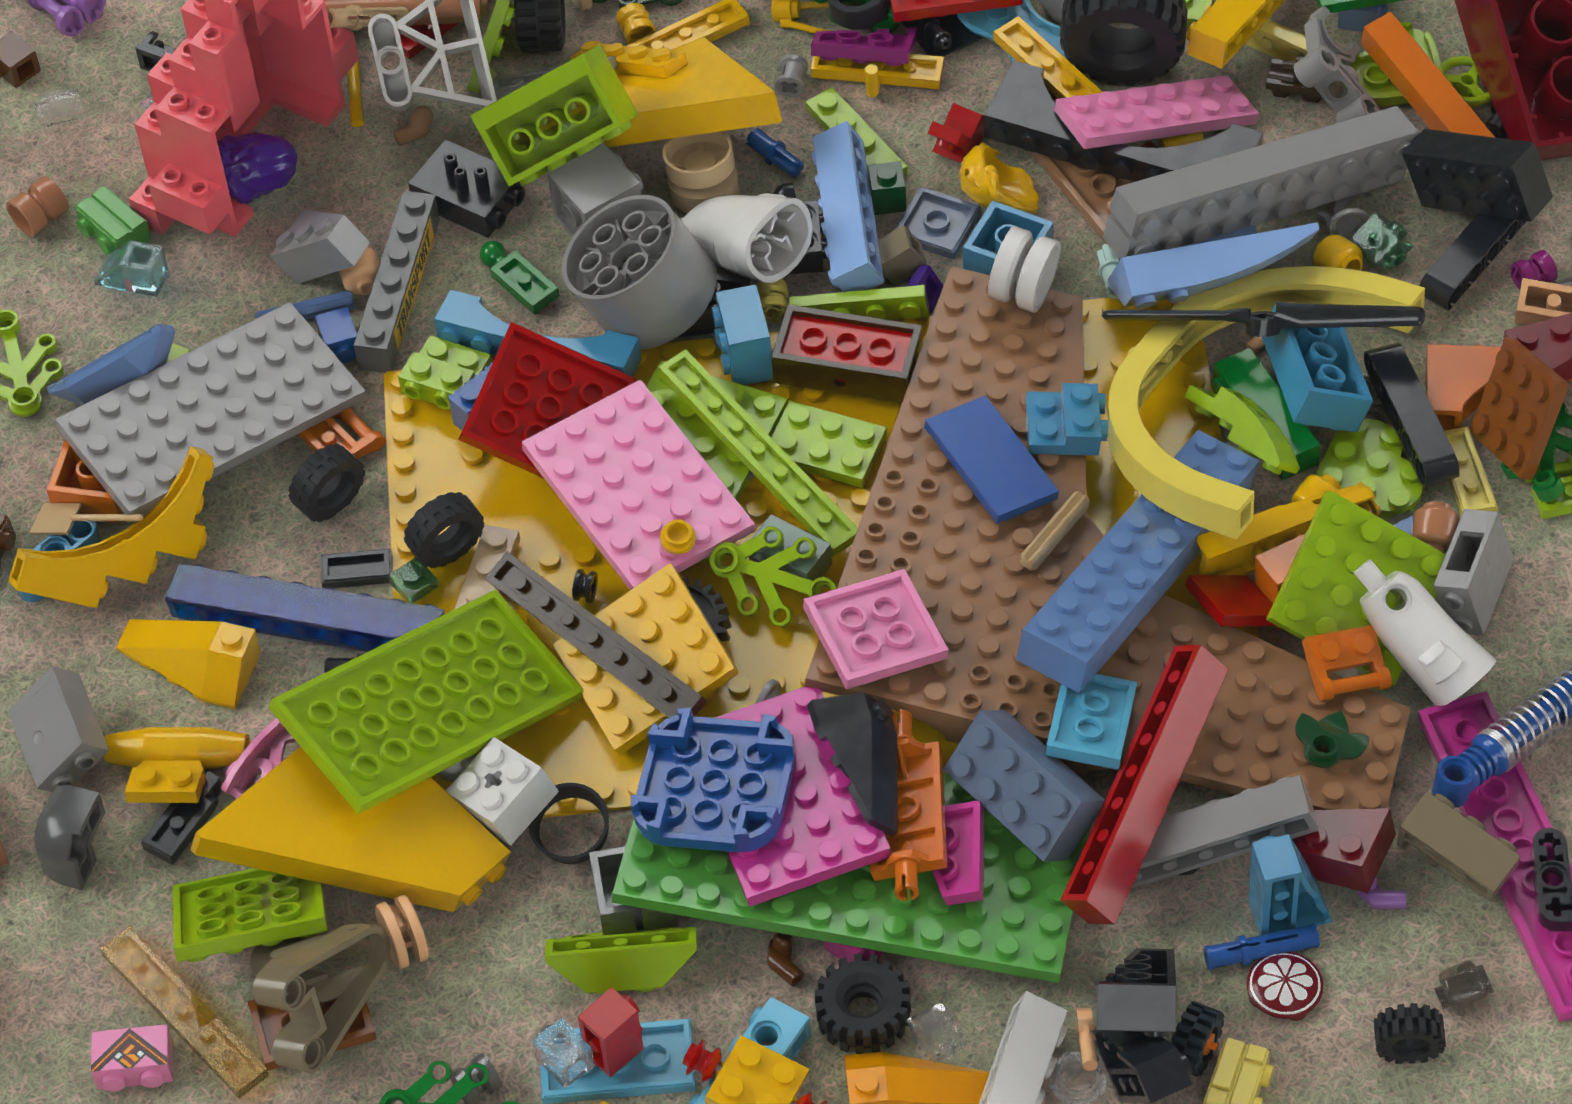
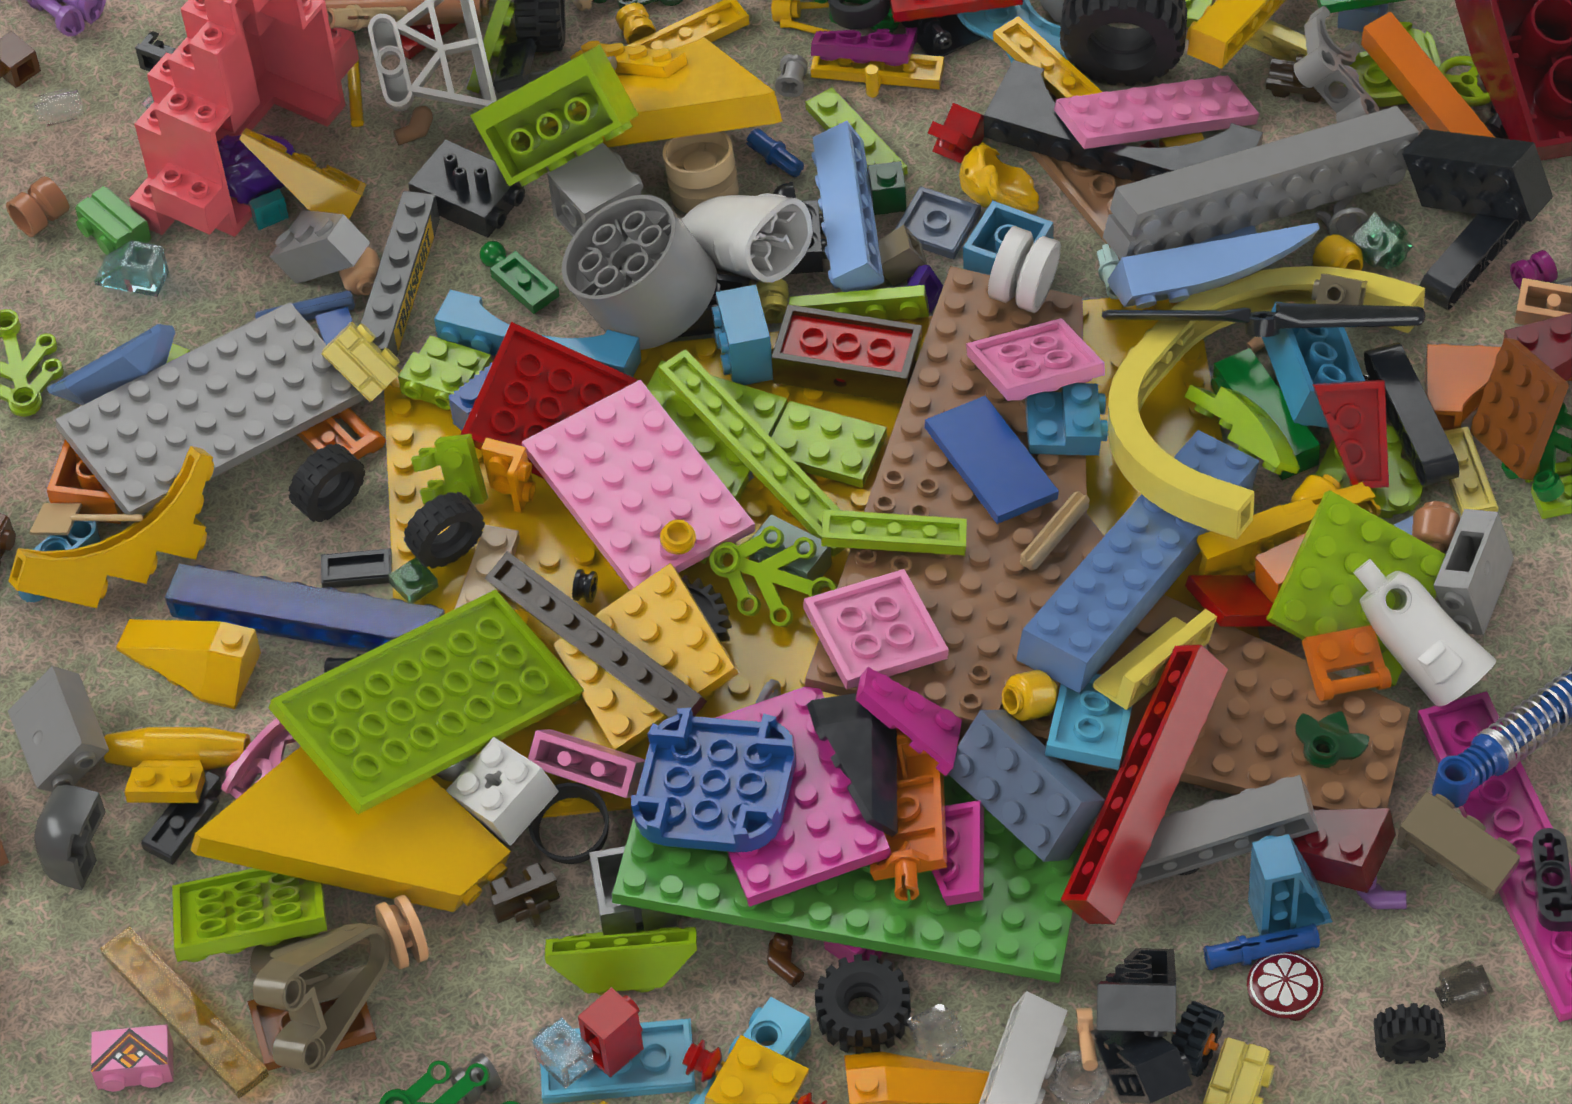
(268, 209): none -> teal plate
(314, 187): none -> yellow wedge
(362, 360): none -> light yellow brick
(458, 465): none -> lime plate
(509, 471): none -> light orange bracket
(514, 65): none -> black plate
(525, 899): none -> dark brown hips
(586, 762): none -> bright pink brick
(894, 532): none -> lime plate
(923, 721): none -> dark pink wing
(1030, 695): none -> yellow head
(1035, 359): none -> bright pink plate
(1144, 665): none -> light yellow panel
(1339, 290): none -> dark tan brick
(1358, 427): none -> red wing

